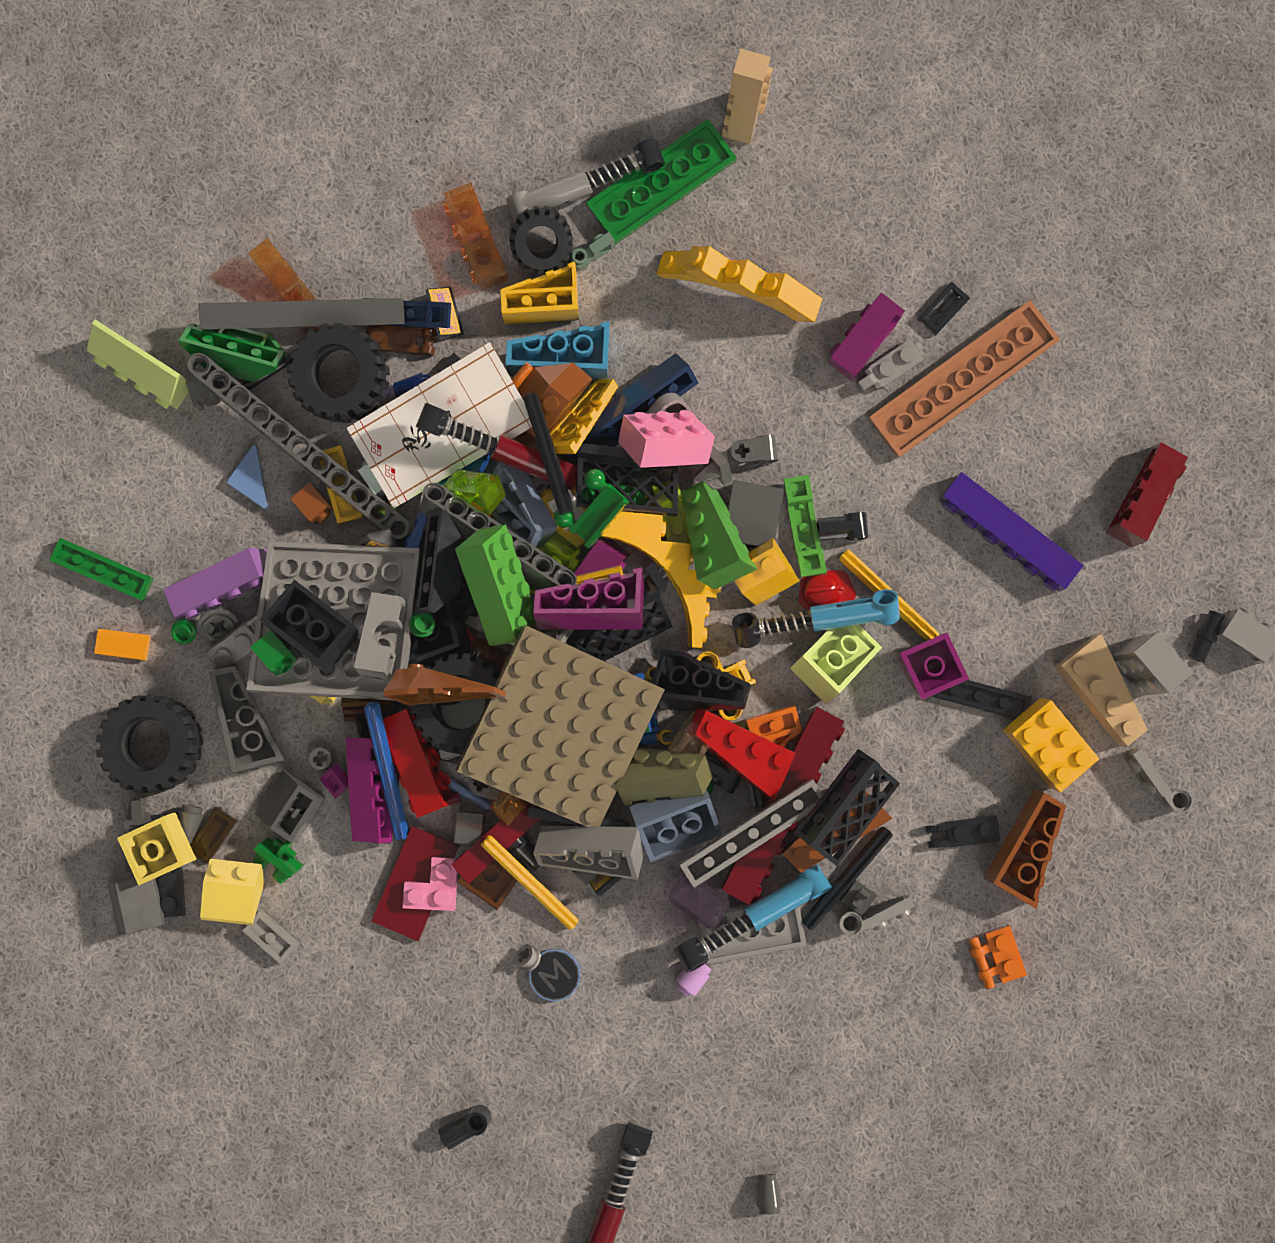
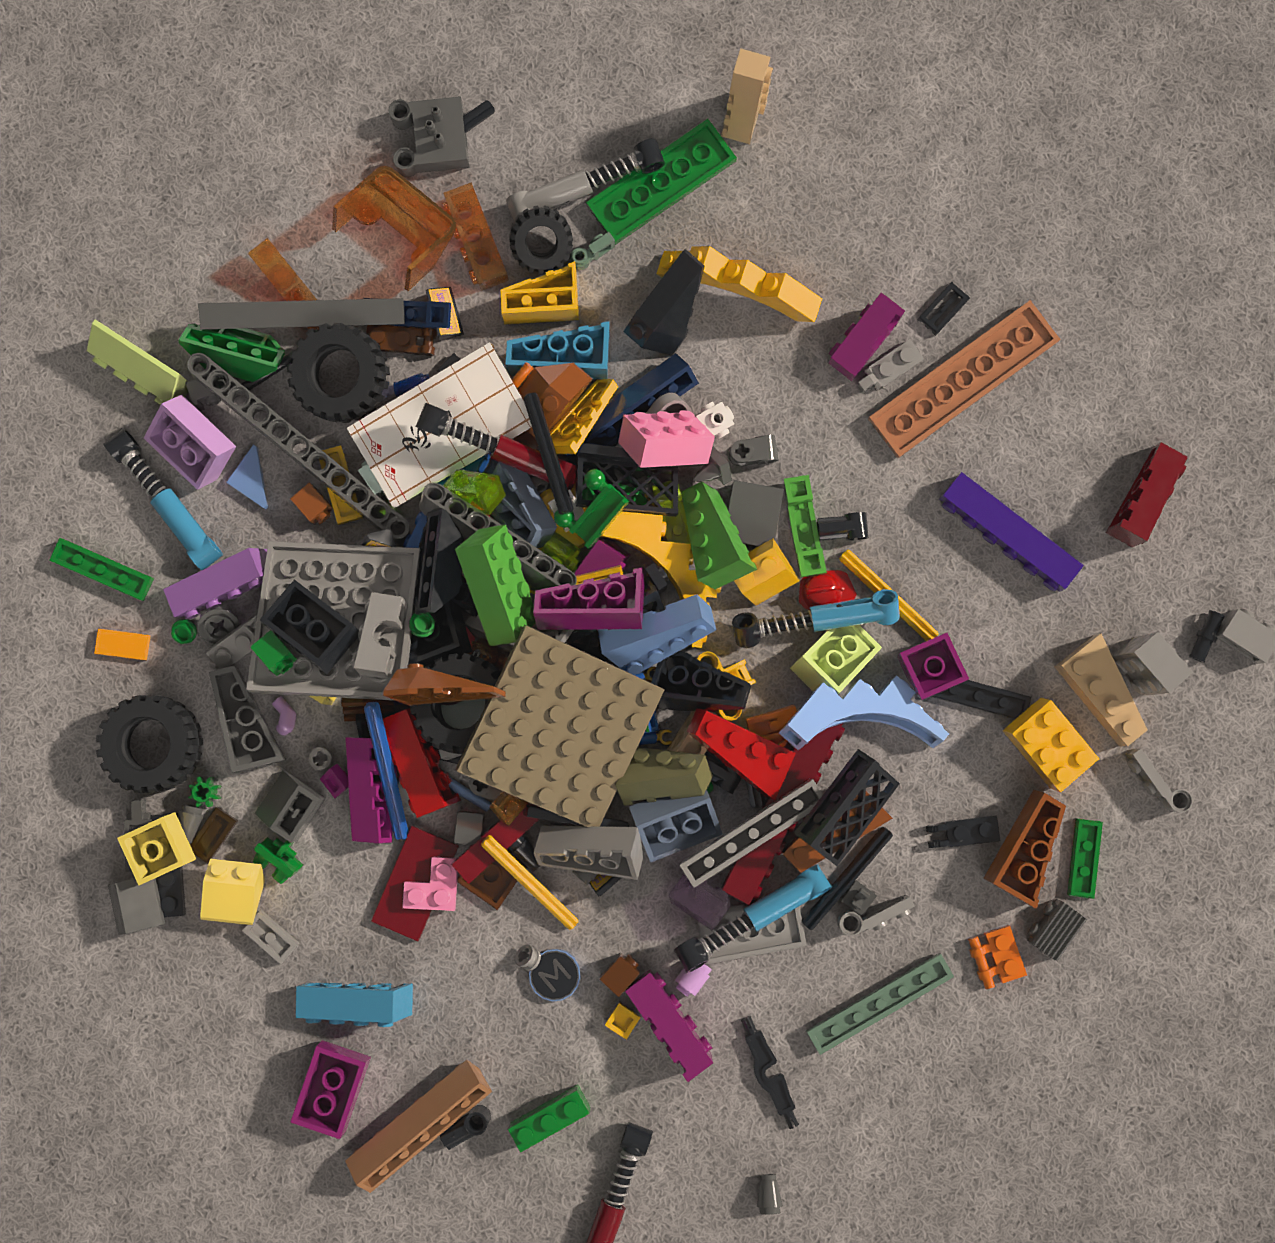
(189, 442): none -> lavender brick
(198, 788): none -> green gear
(199, 546): none -> piece
(287, 716): none -> lavender arm
(330, 1089): none -> magenta brick
(354, 1003): none -> dark azure wedge
(407, 210): none -> clear orange windscreen
(418, 1126): none -> medium nougat brick
(438, 133): none -> dark grey piece
(549, 1118): none -> green brick
(620, 974): none -> reddish brown brick
(622, 1020): none -> yellow plate
(660, 635): none -> medium blue wedge
(665, 313): none -> black wedge
(670, 1024): none -> magenta wedge
(719, 413): none -> white brick
(776, 1084): none -> black piece
(862, 703): none -> light blue arch
(880, 1003): none -> sand green plate
(1055, 929): none -> dark grey brick
(1084, 858): none -> green tile

